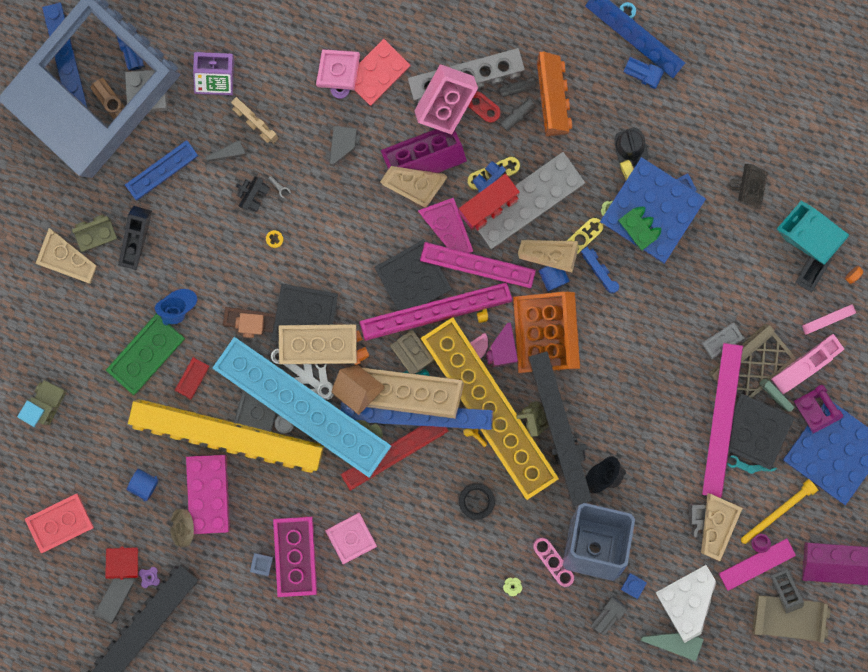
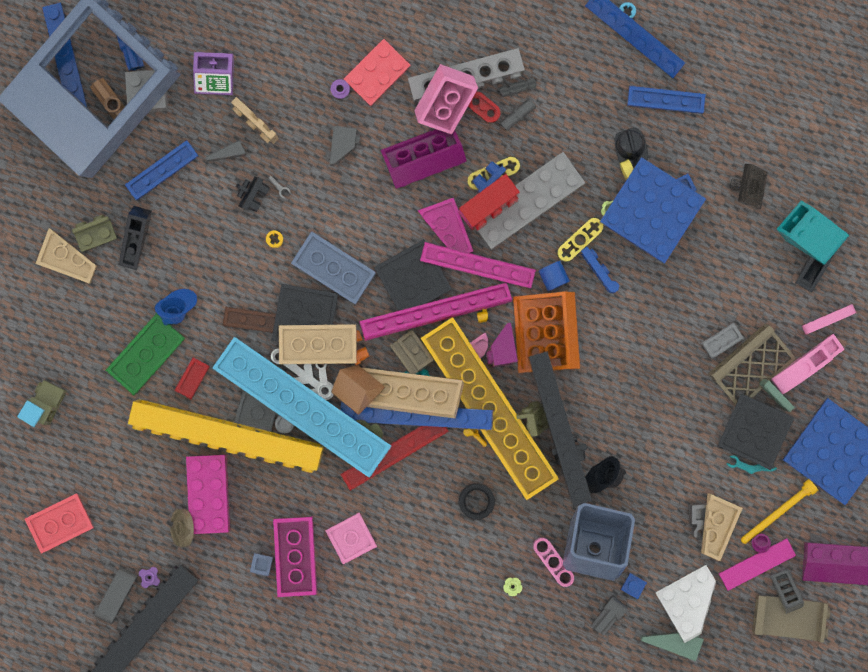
(121, 563): red piece -> none
(142, 484): blue piece -> none
(250, 324): nougat brick -> none
(333, 268): none -> sand blue plate
(338, 69): bright pink tile -> none
(414, 184): tan wing -> none
(550, 253): tan wing -> none
(553, 94): orange slope -> none
(638, 228): green plate -> none
(645, 73): blue piece -> none
(666, 100): none -> blue plate
(722, 419): dark pink tile -> none
(813, 413): magenta plate -> none
(854, 274): orange tile -> none

